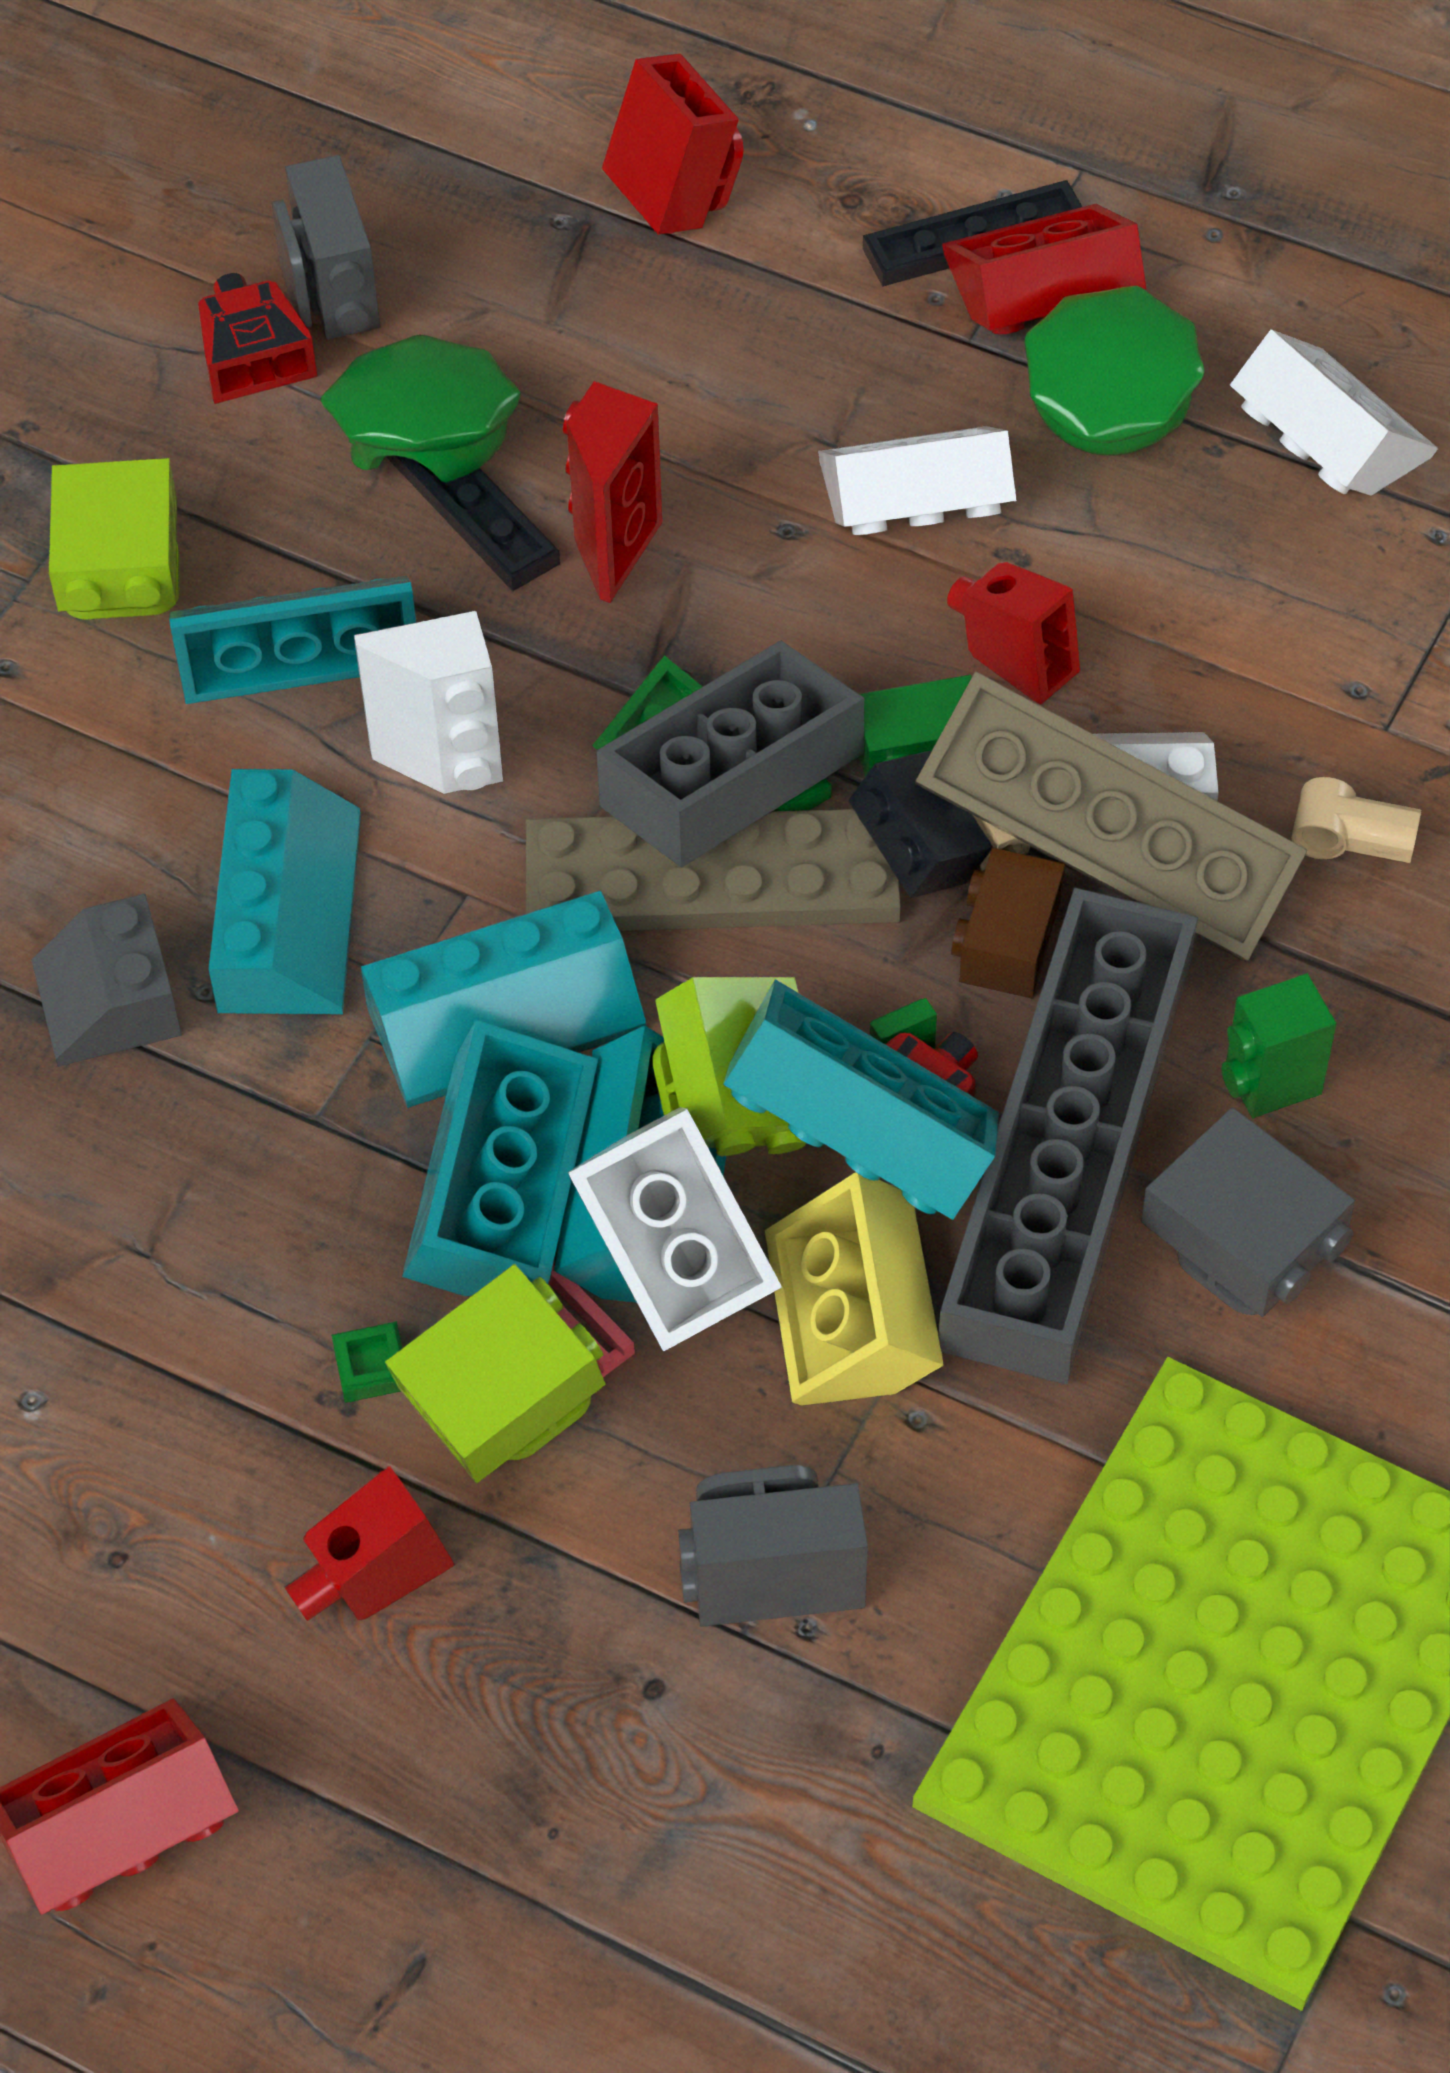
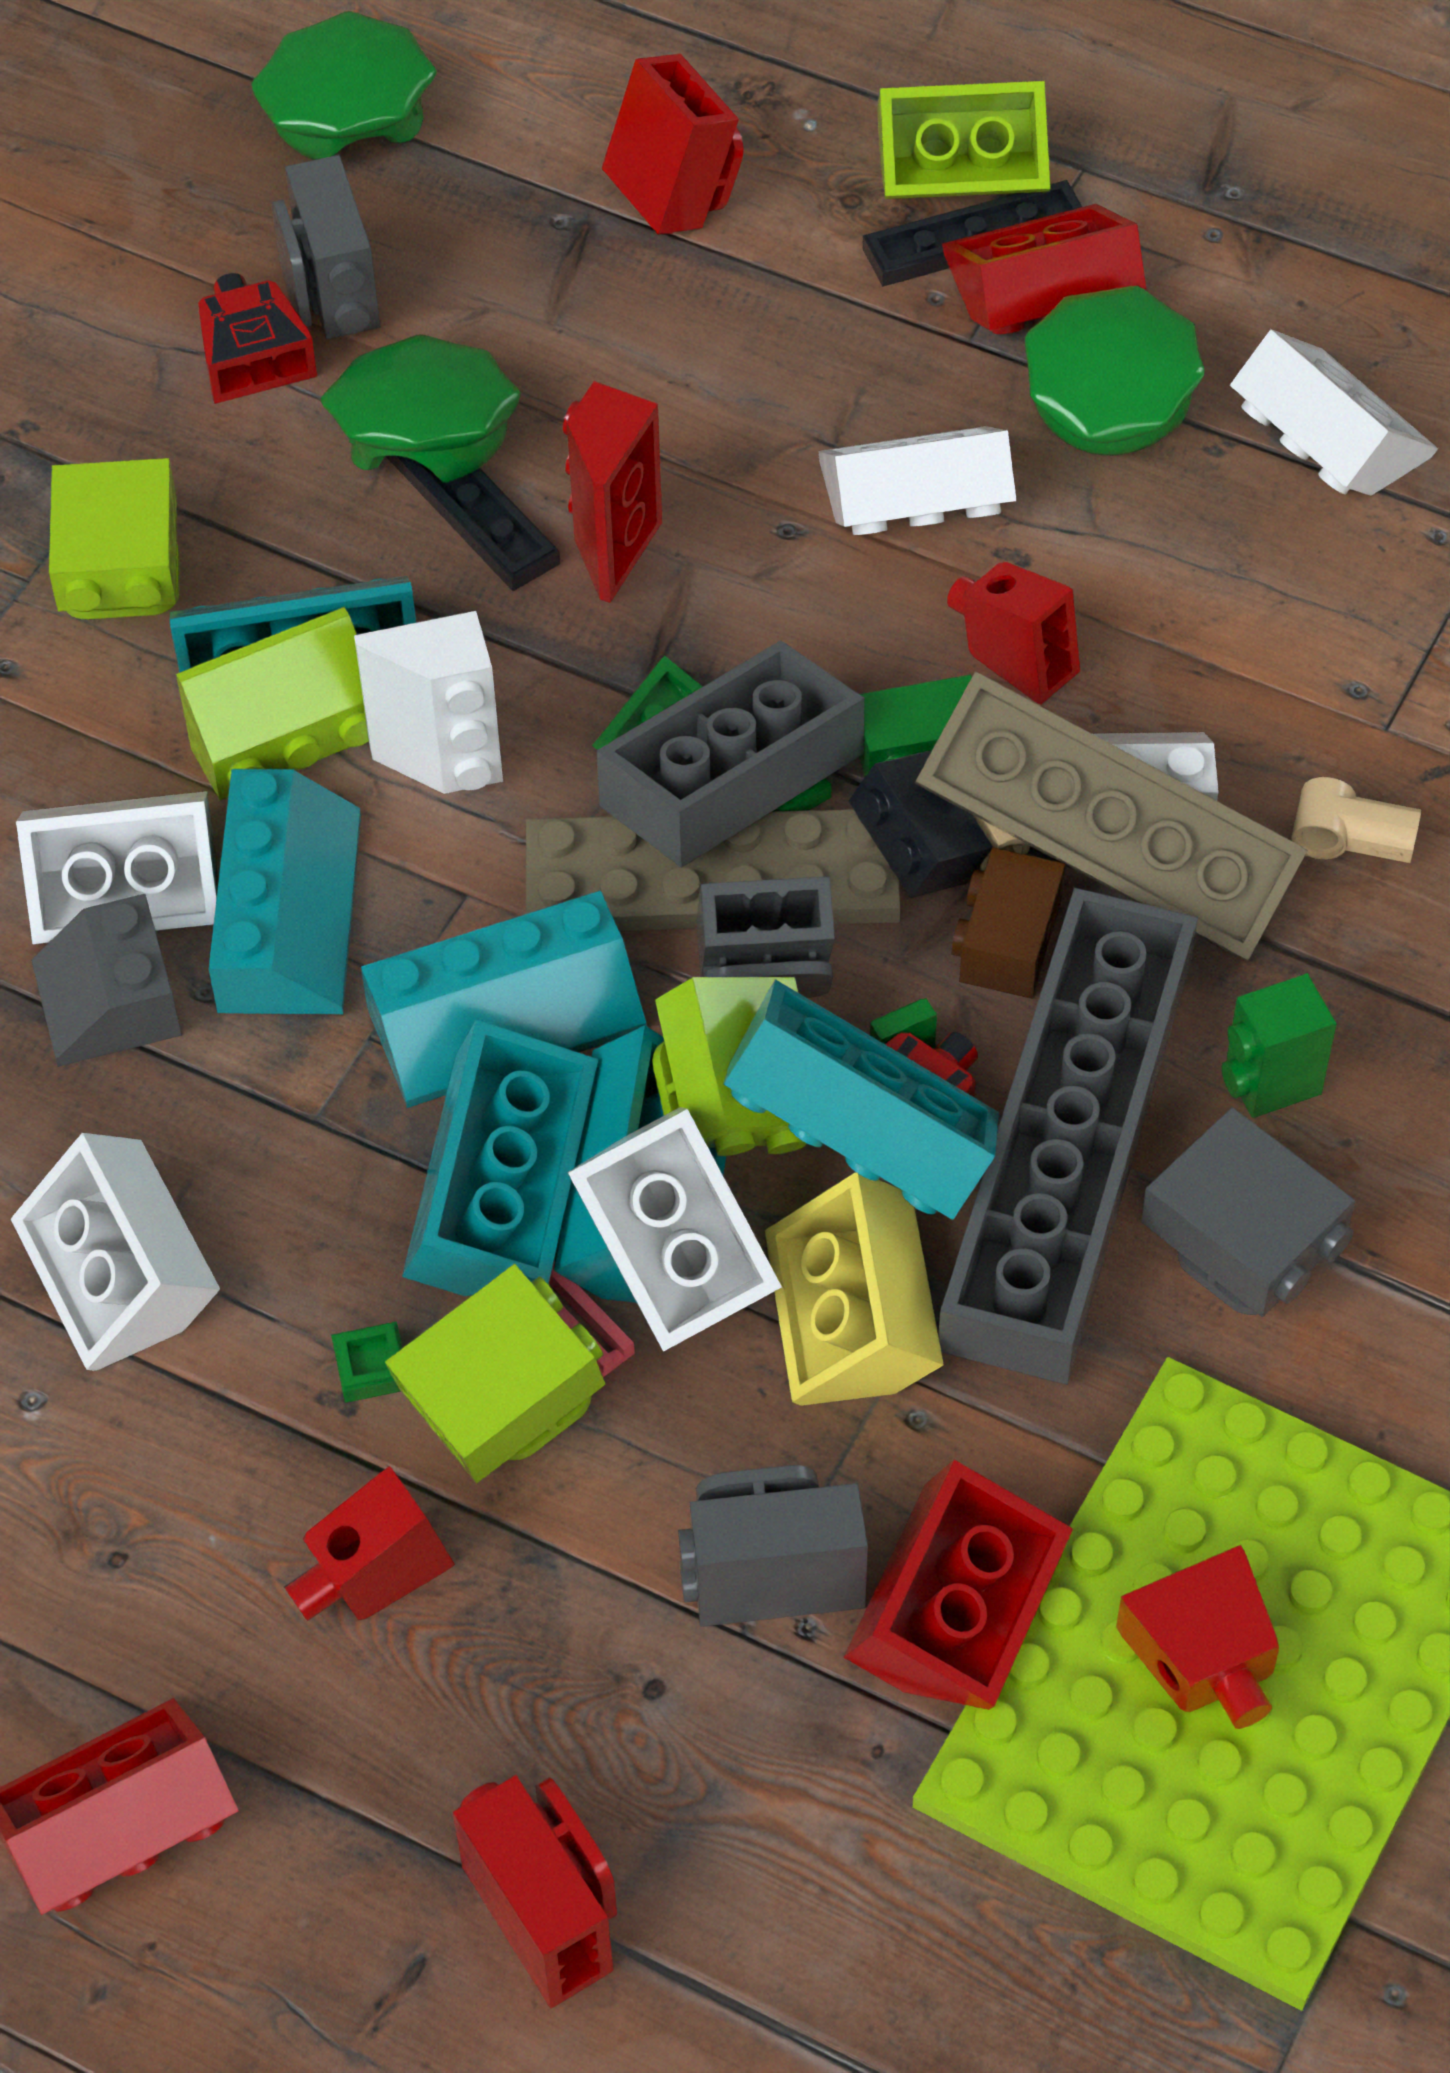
(113, 1250): none -> white slope
(117, 852): none -> white slope
(276, 701): none -> lime slope
(344, 84): none -> green piece
(540, 1882): none -> red brick
(768, 931): none -> dark grey brick
(959, 1590): none -> red slope
(963, 140): none -> lime slope
(1205, 1636): none -> red torso

